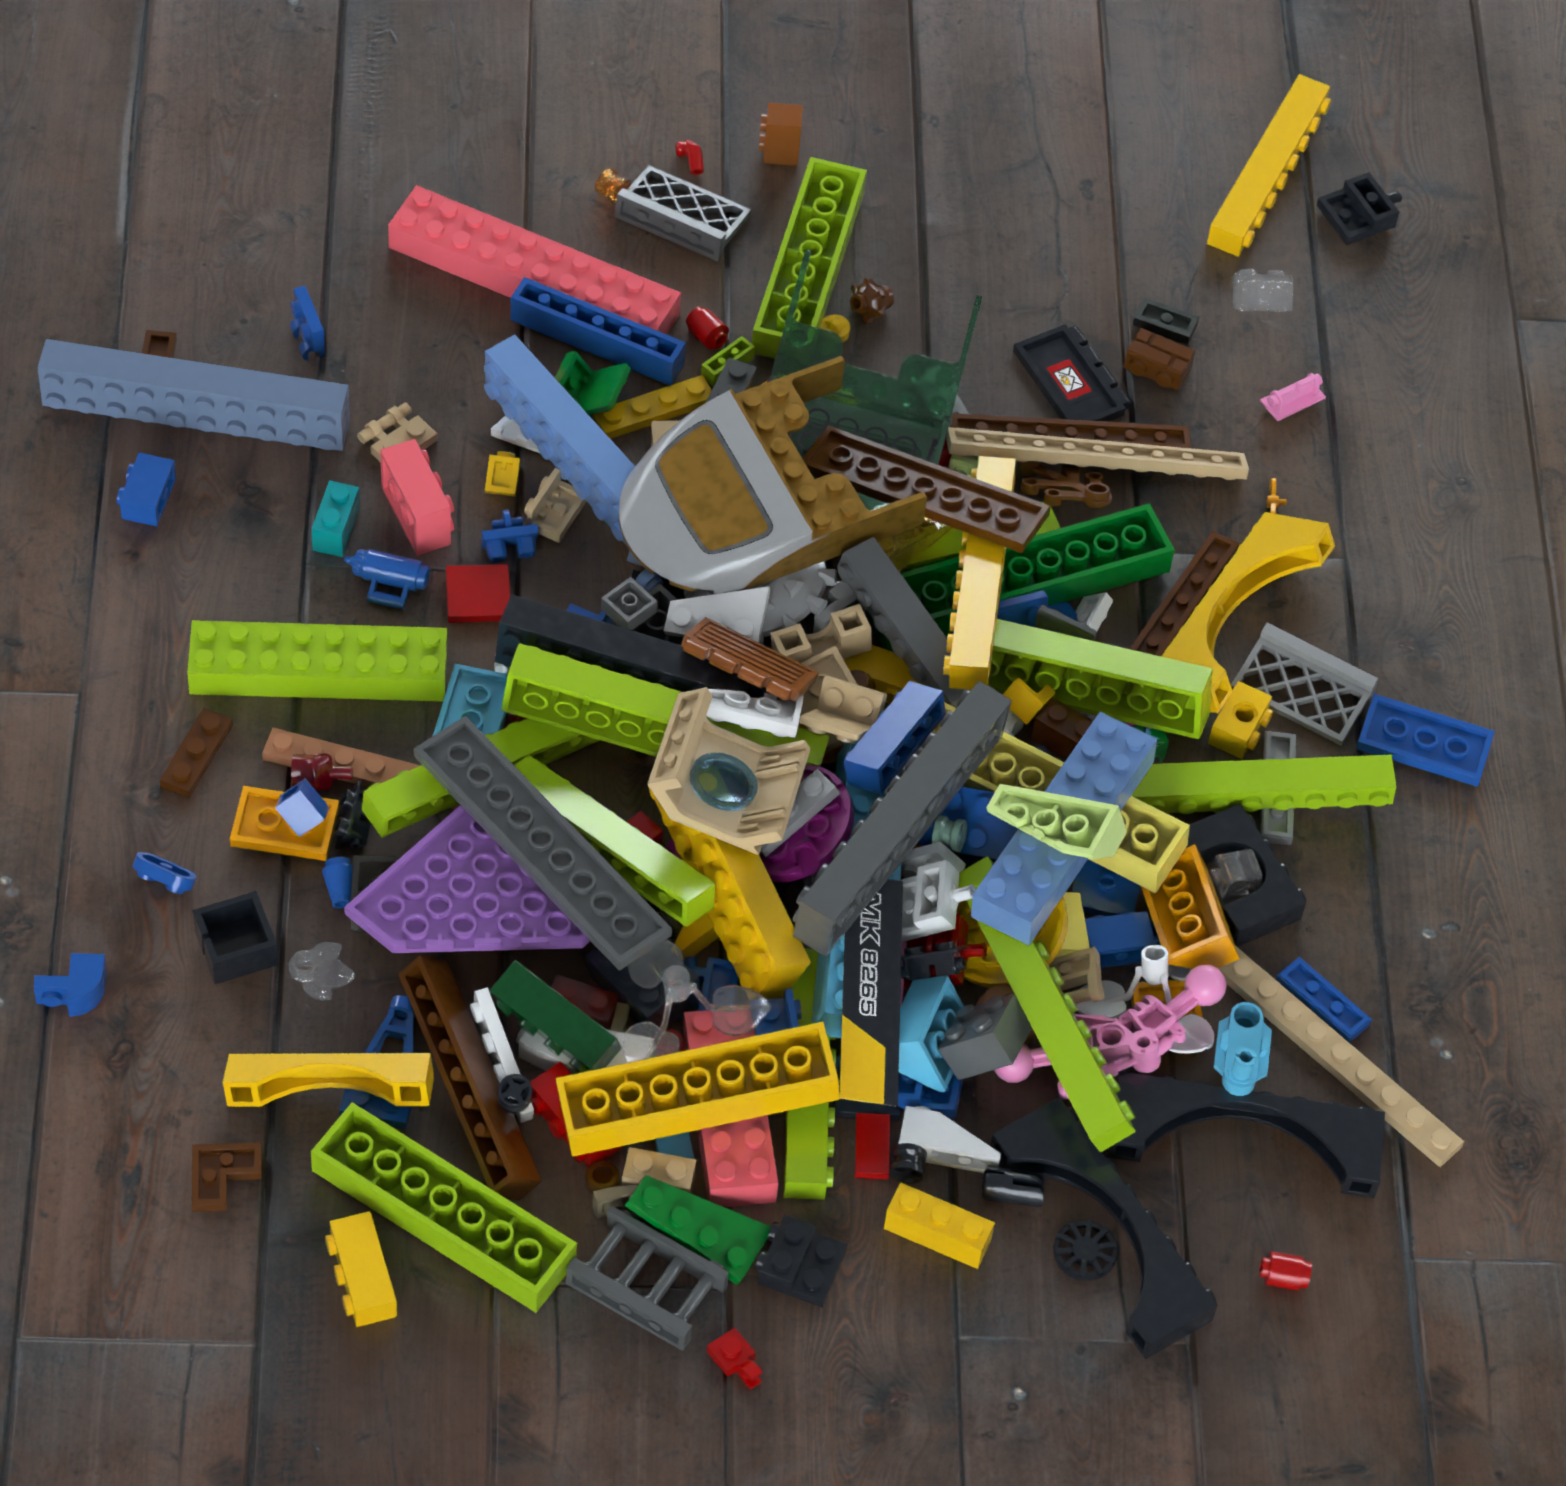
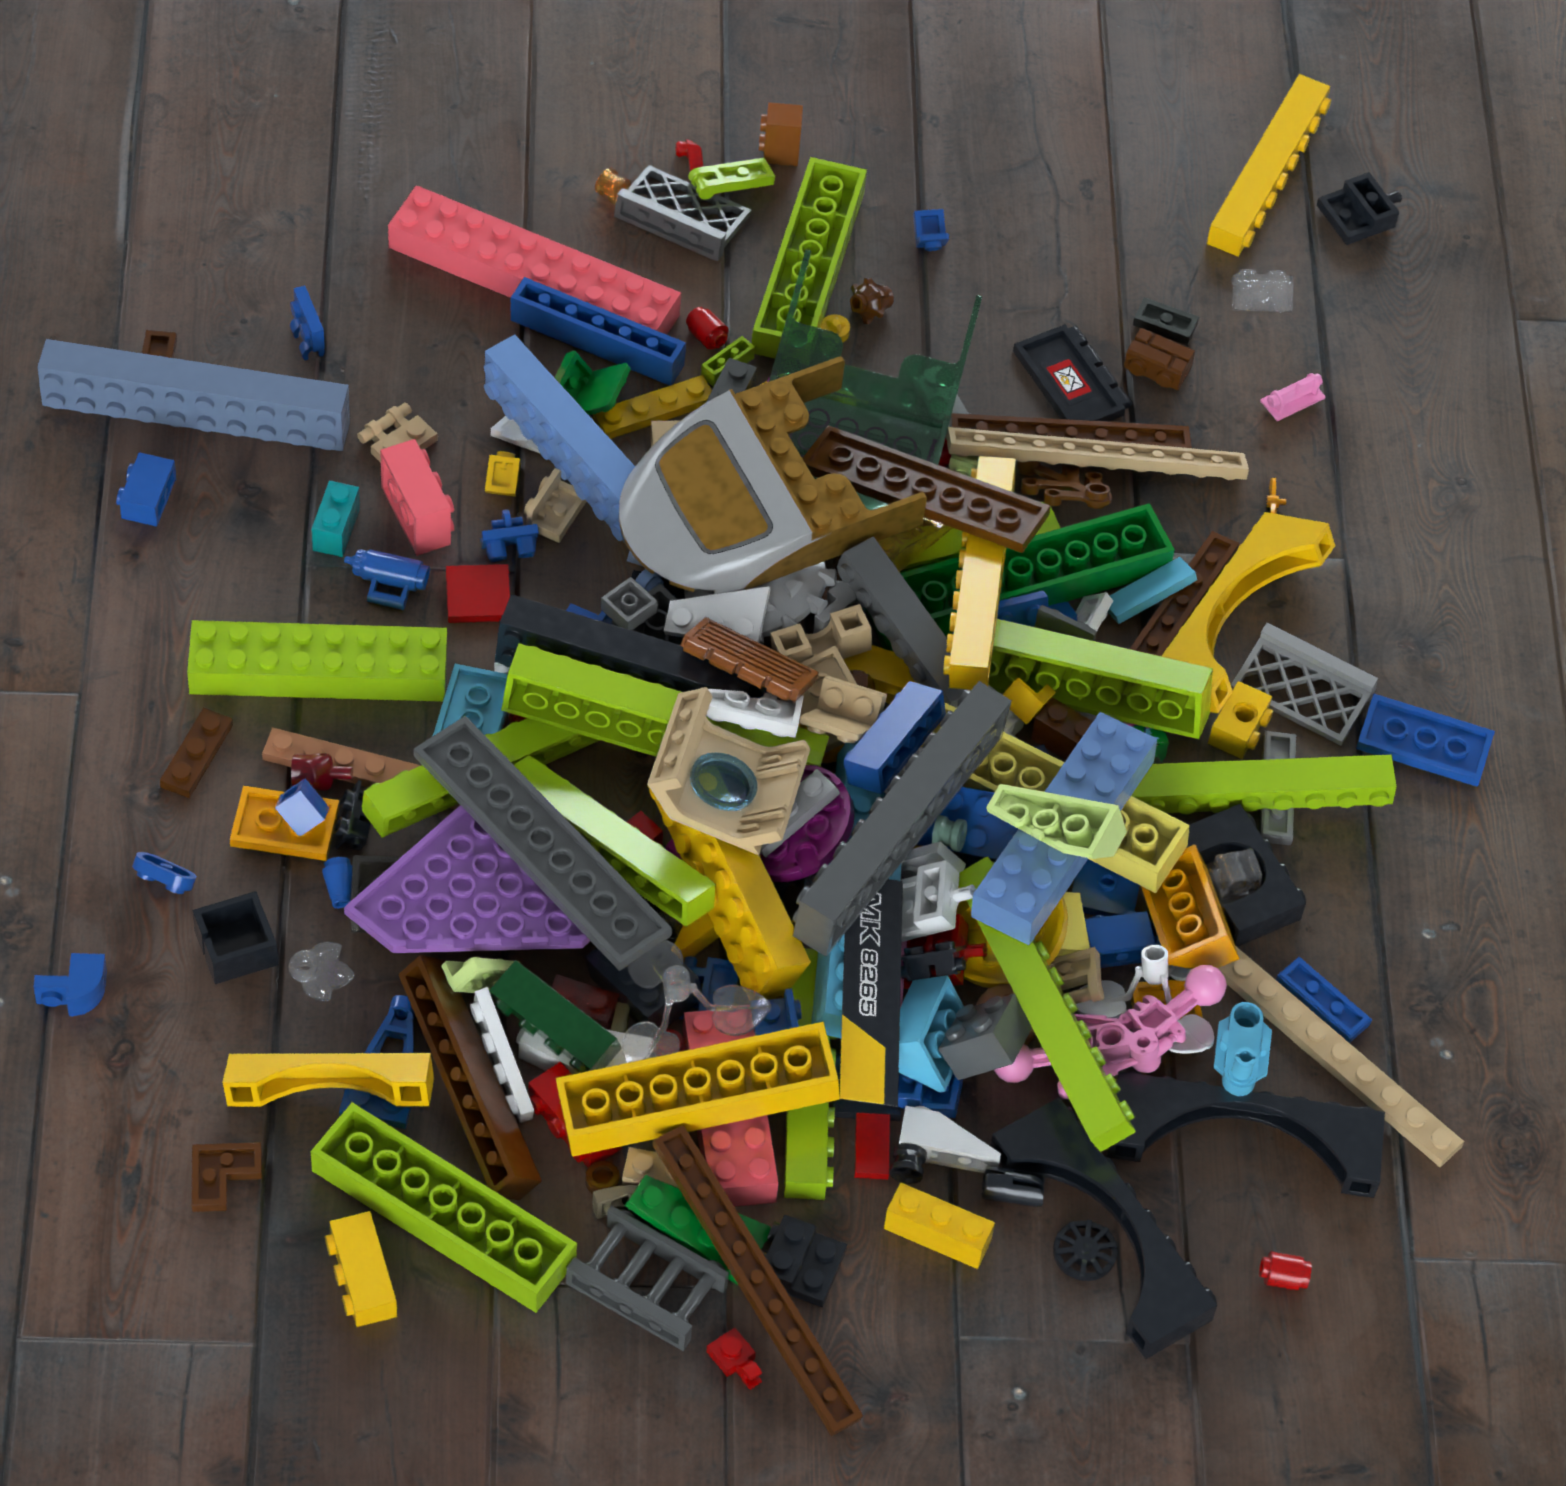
(474, 973): none -> yellowish green bracket
(513, 1086): black wheel -> none
(731, 177): none -> lime plate
(757, 1280): none -> reddish brown plate
(930, 229): none -> blue bracket
(1151, 589): none -> medium azure tile

